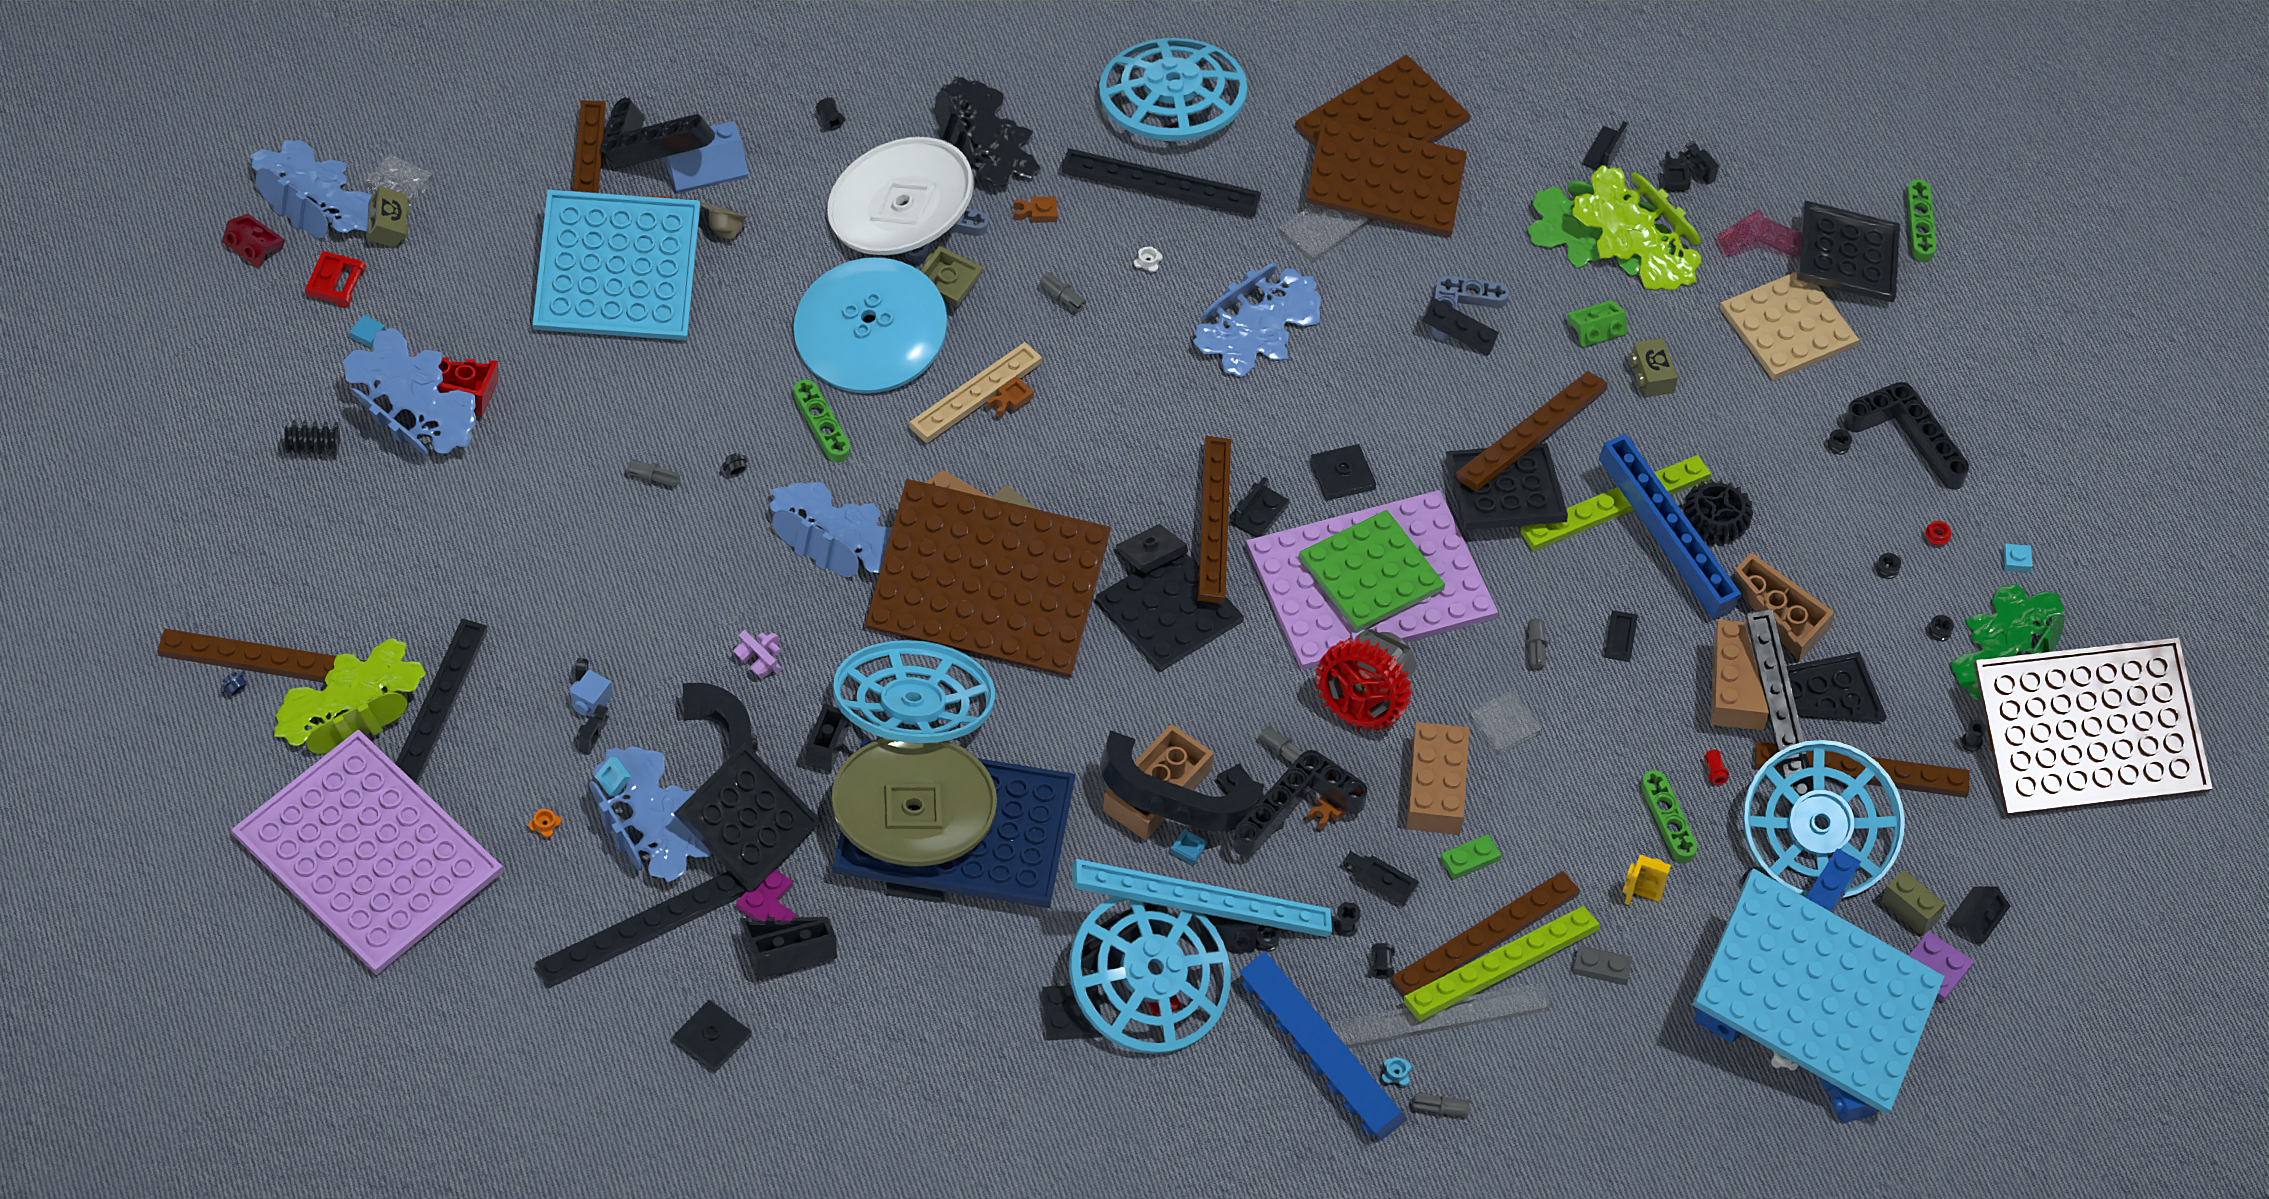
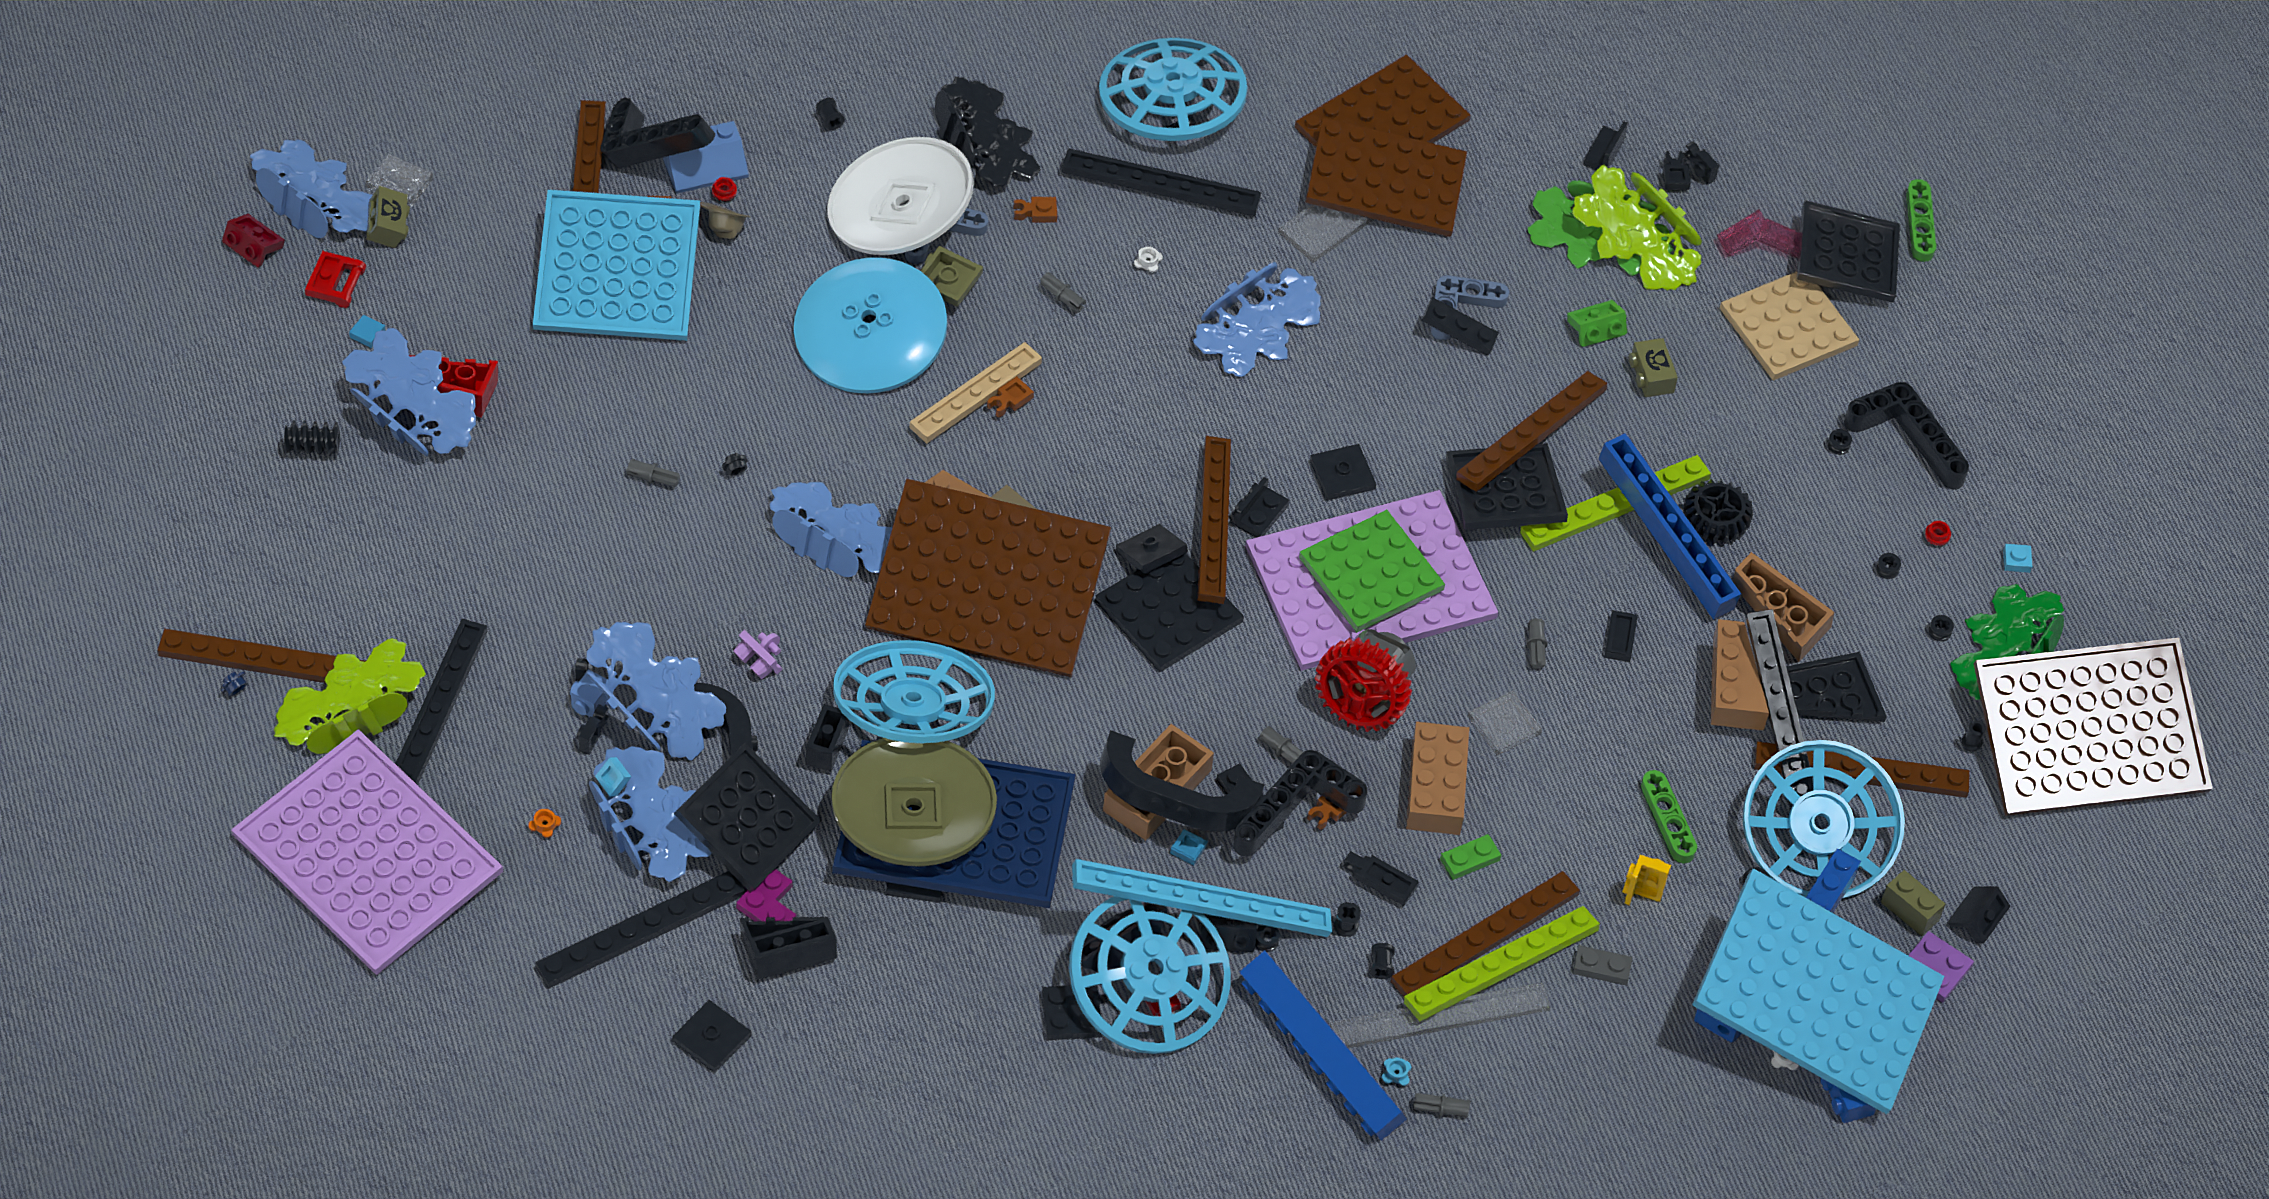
(661, 688): none -> medium blue plant
(726, 184): none -> red plate
(825, 419): bright green beam -> none
(1717, 772): red pin -> none

